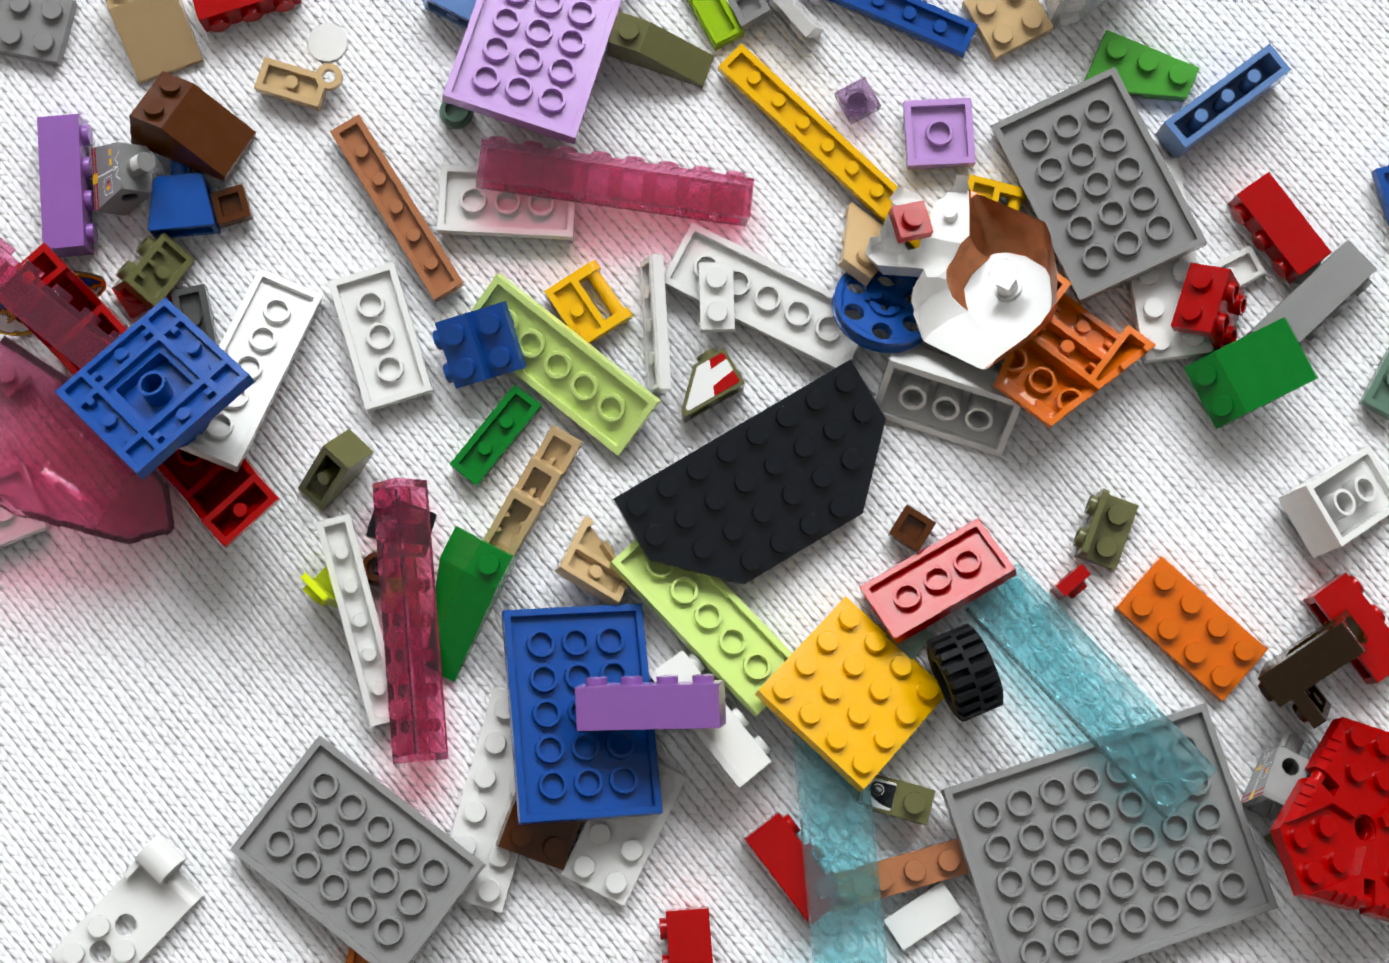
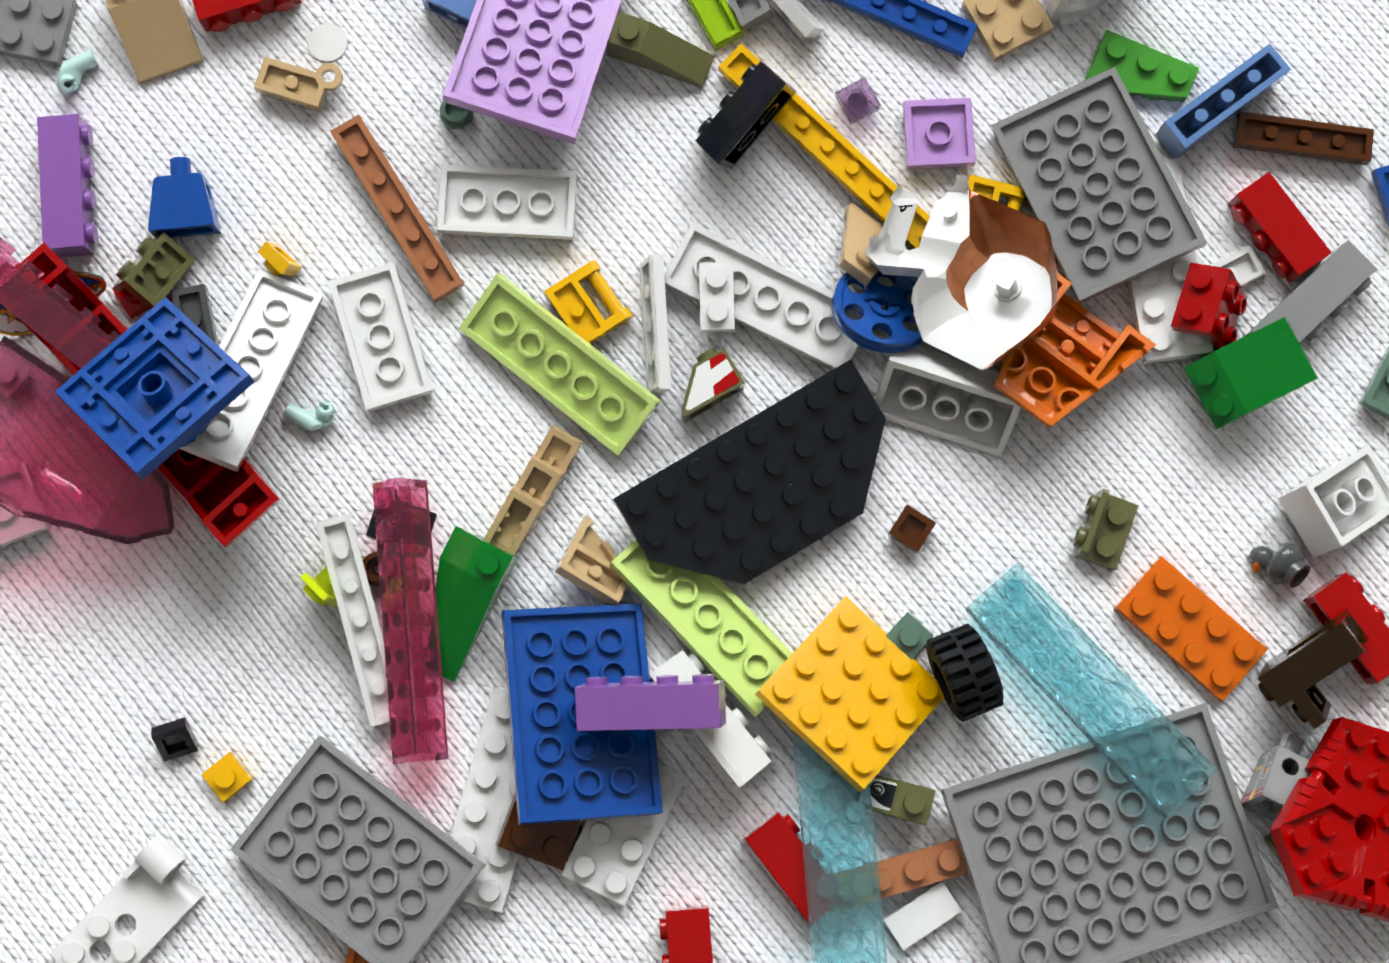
(72, 71): none -> light aqua arm
(121, 177): light grey torso -> none
(174, 739): none -> black plate
(189, 127): reddish brown slope -> none
(227, 777): none -> yellow plate
(231, 205): reddish brown plate -> none
(278, 260): none -> yellow plate
(312, 419): none -> light aqua arm
(335, 469): olive slope -> none
(479, 345): blue plate -> none
(496, 435): green plate -> none
(614, 181): clear pink brick -> none
(744, 115): none -> black slope
(910, 221): plate -> none
(937, 581): plate -> none
(1072, 583): red plate -> none
(1283, 567): none -> dark grey animal
(1303, 138): none -> reddish brown plate

